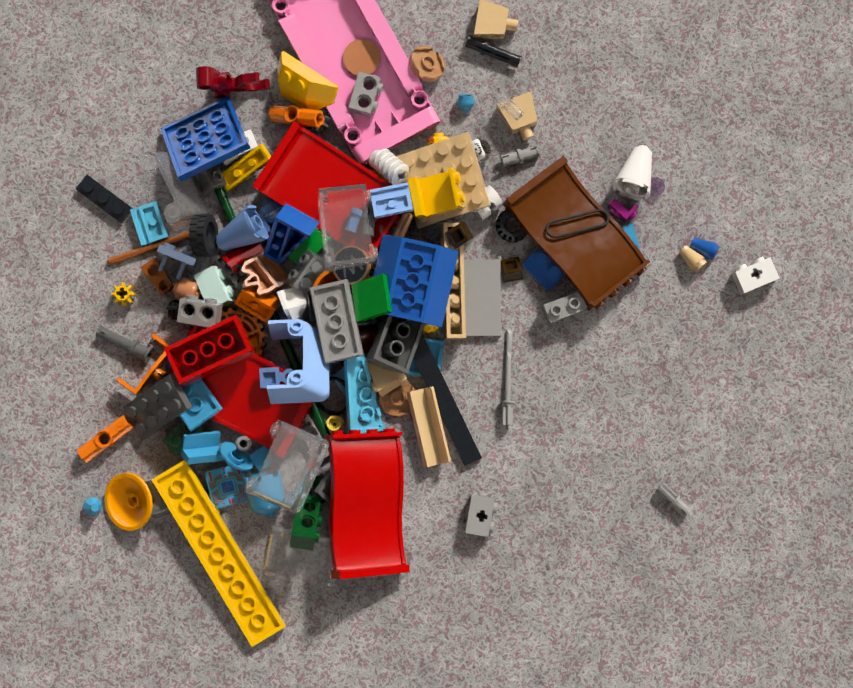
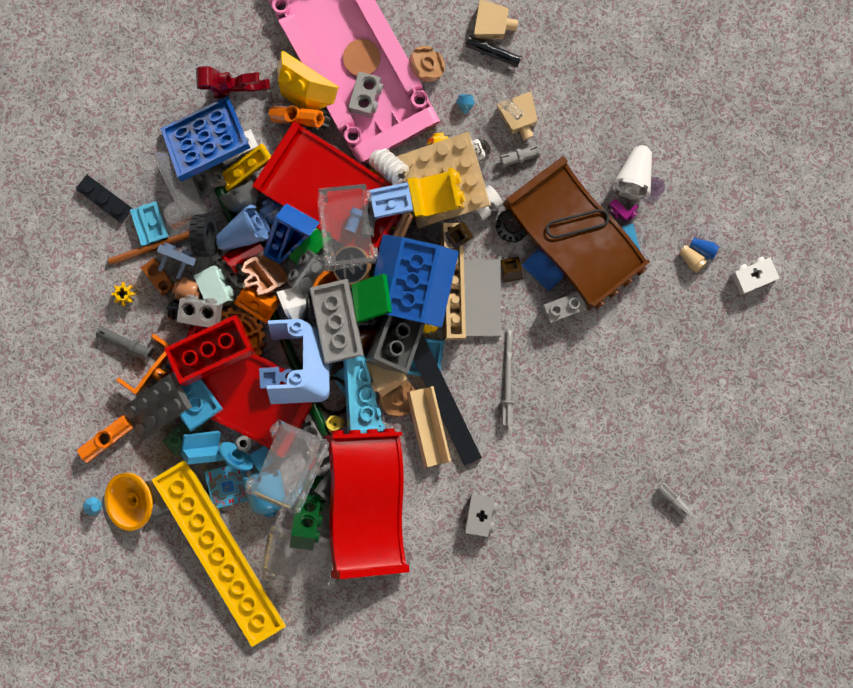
(240, 197): none -> dark grey cylinder

